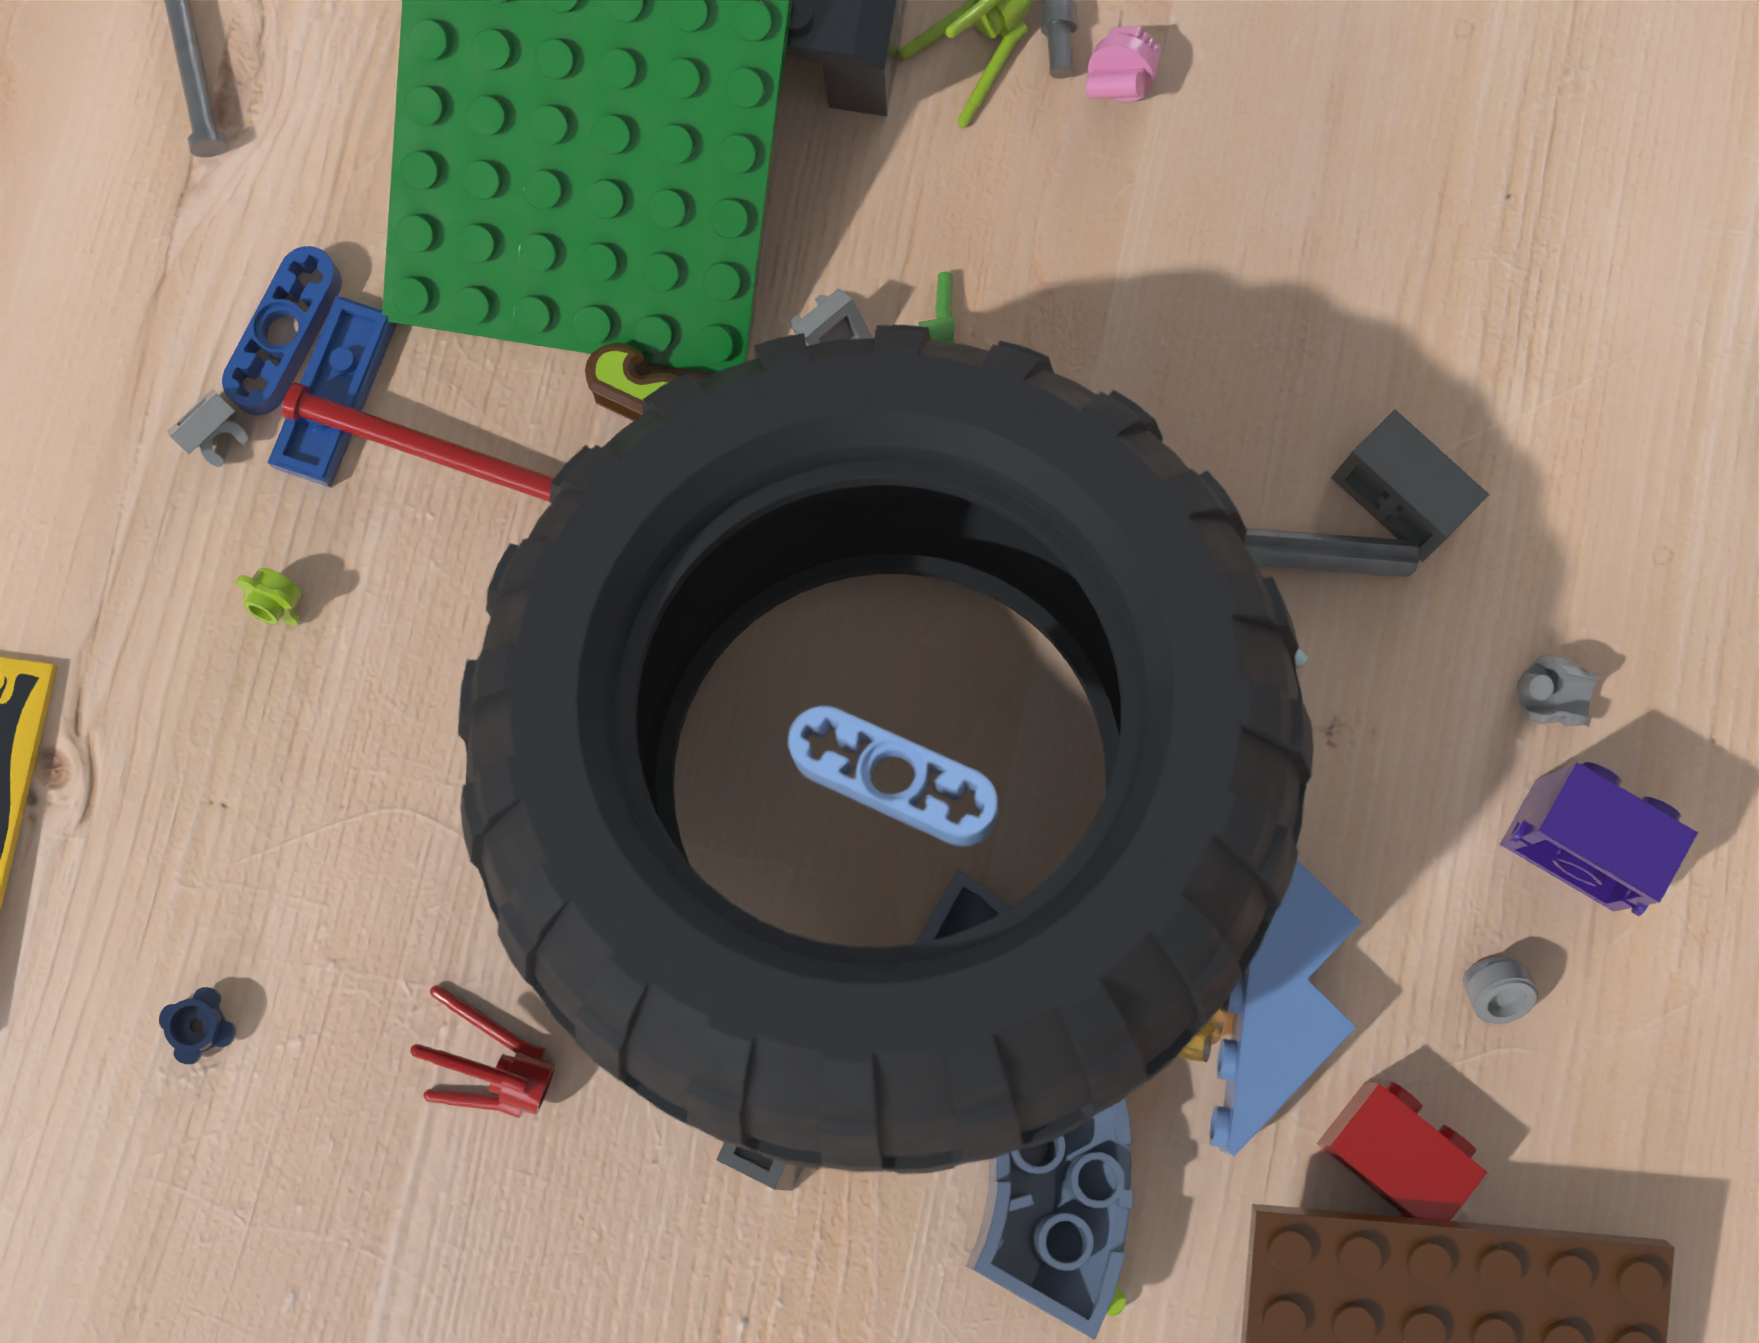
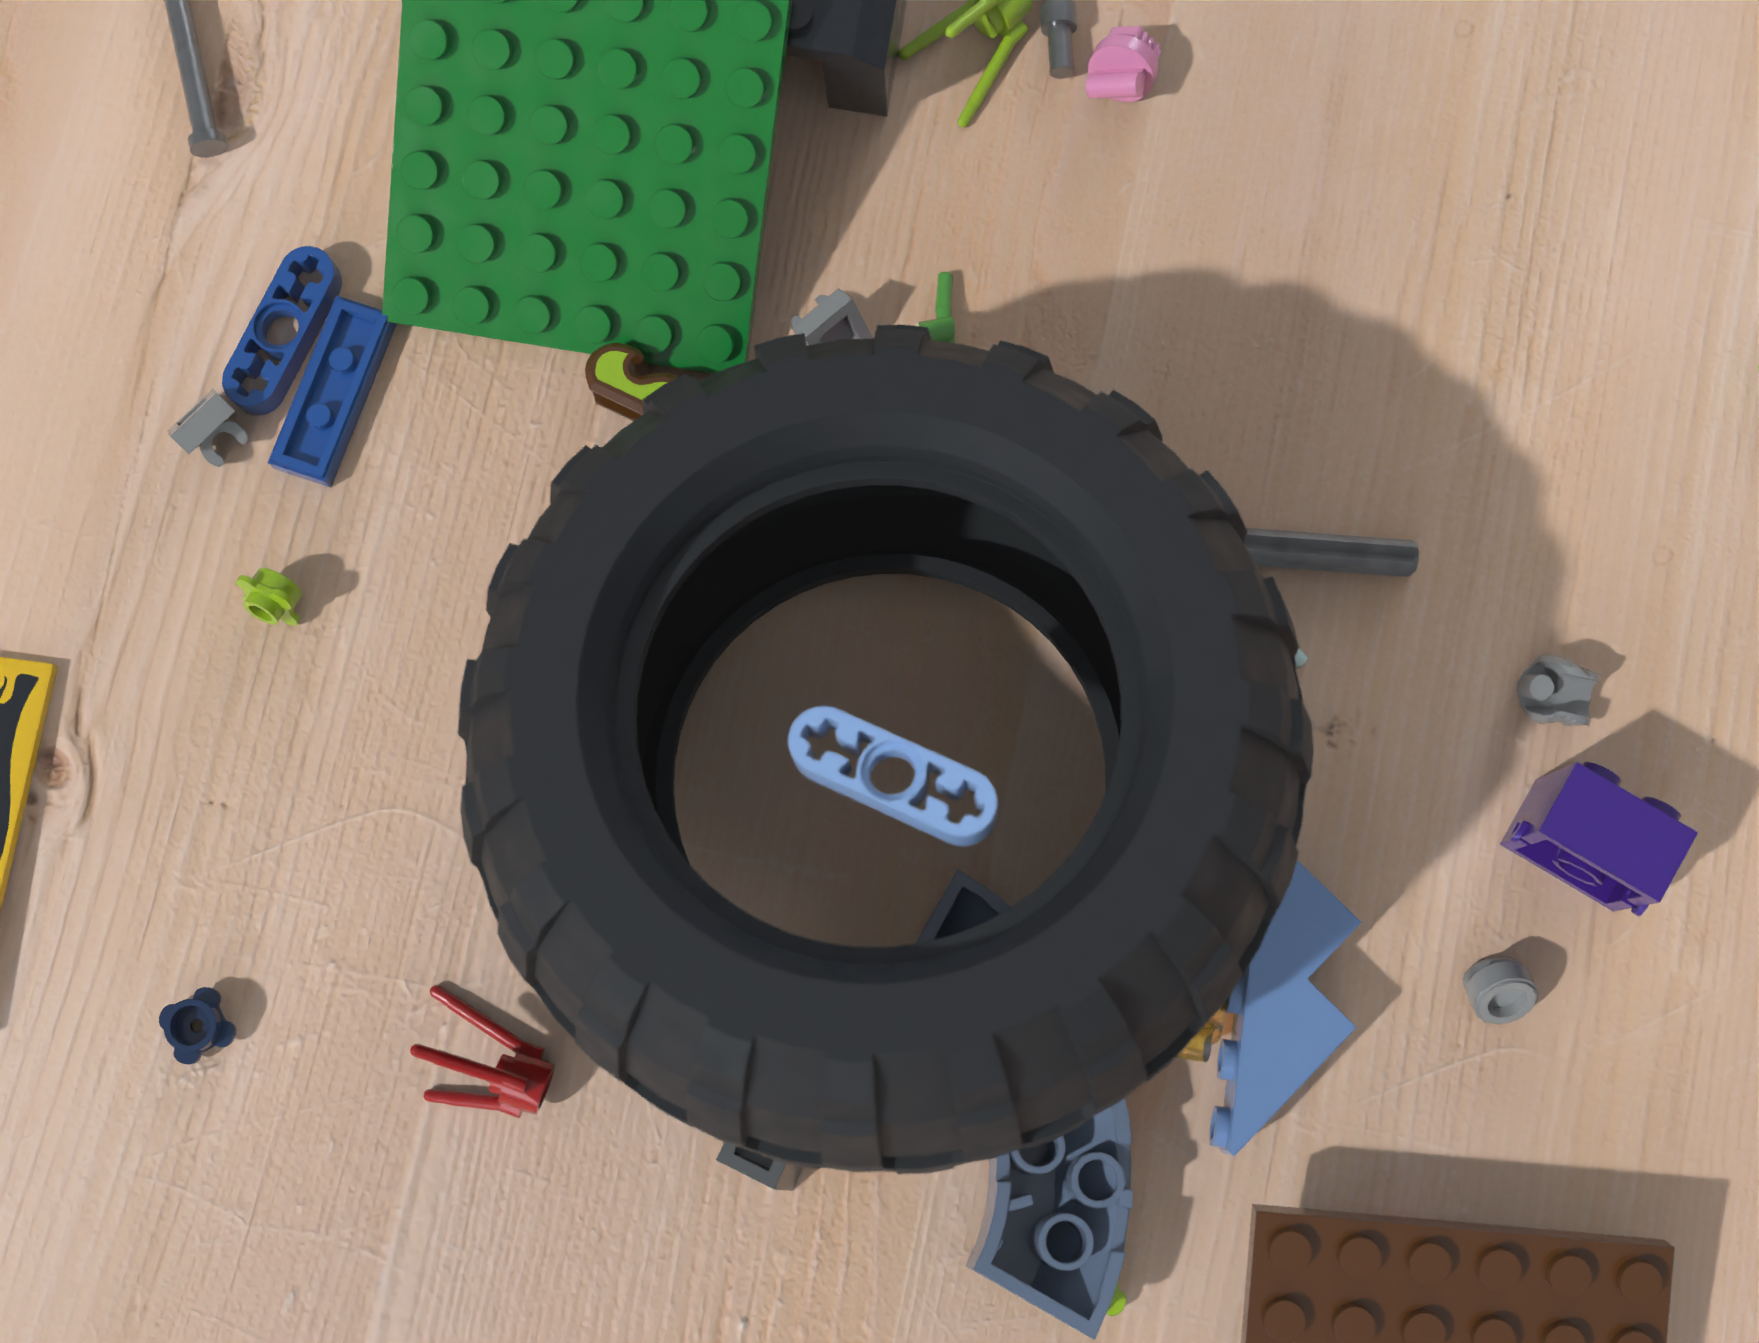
(300, 403): red bar -> none
(1401, 1154): red brick -> none
(1409, 484): dark grey hinge -> none

